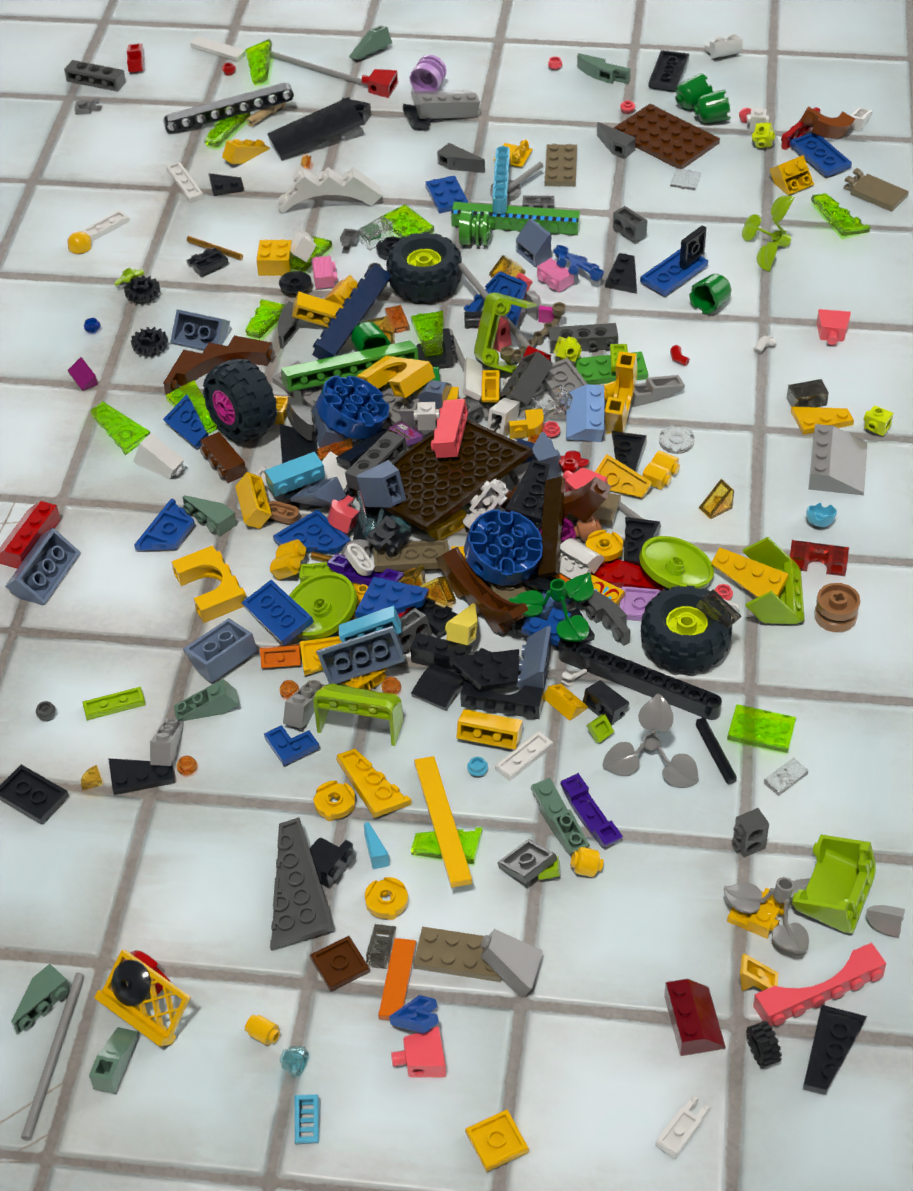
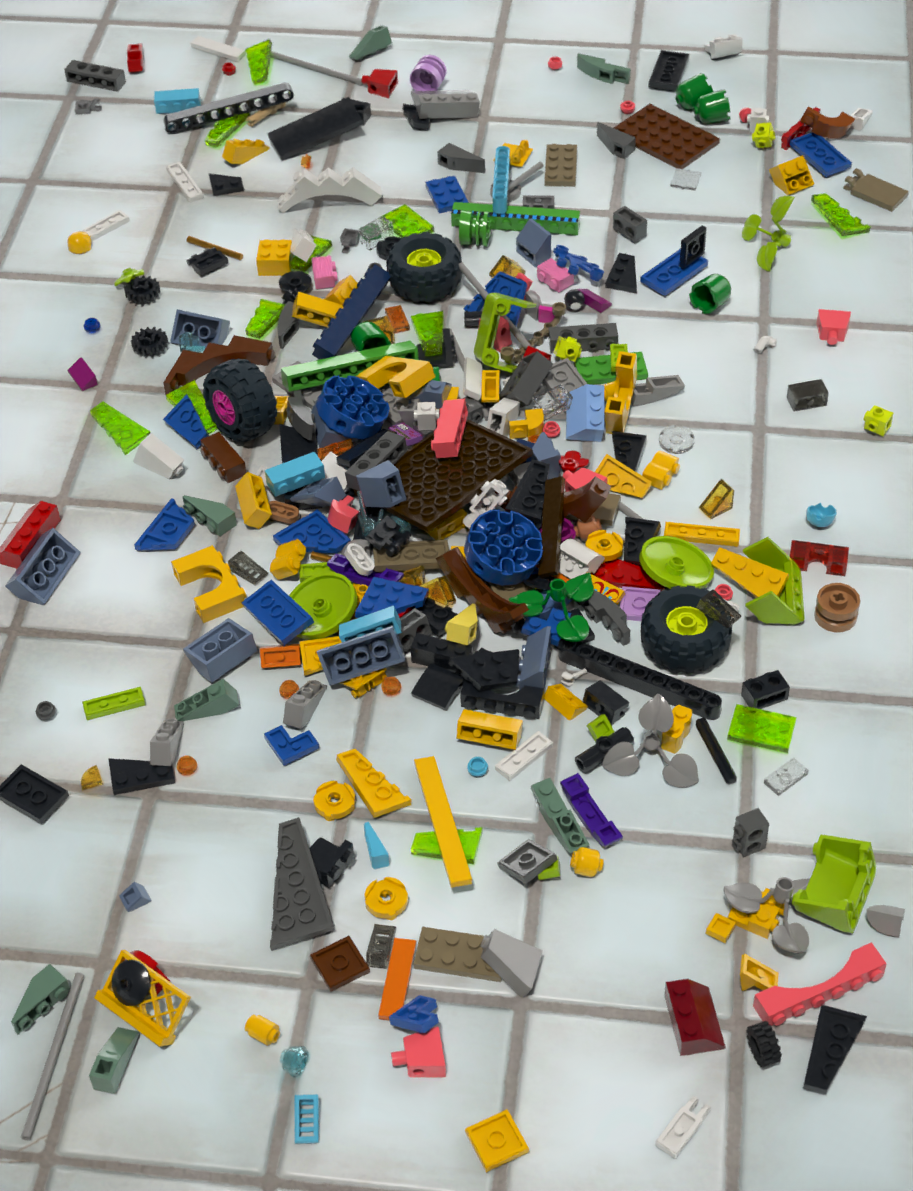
(134, 897): none -> sand blue slope
(176, 100): none -> medium azure brick
(190, 342): none -> clear light blue panel
(242, 558): none -> clear smoke slope
(289, 296): none -> black gear
(358, 702): lime windscreen -> none
(574, 299): none -> black piece
(595, 301): none -> magenta slope
(596, 753): none -> black piece
(673, 738): none -> yellow brick
(677, 356): red arm -> none
(703, 533): none -> yellow tile
(720, 927): none -> yellow plate
(765, 690): none -> black brick
(809, 416): yellow wing -> none
(837, 461): light grey slope -> none

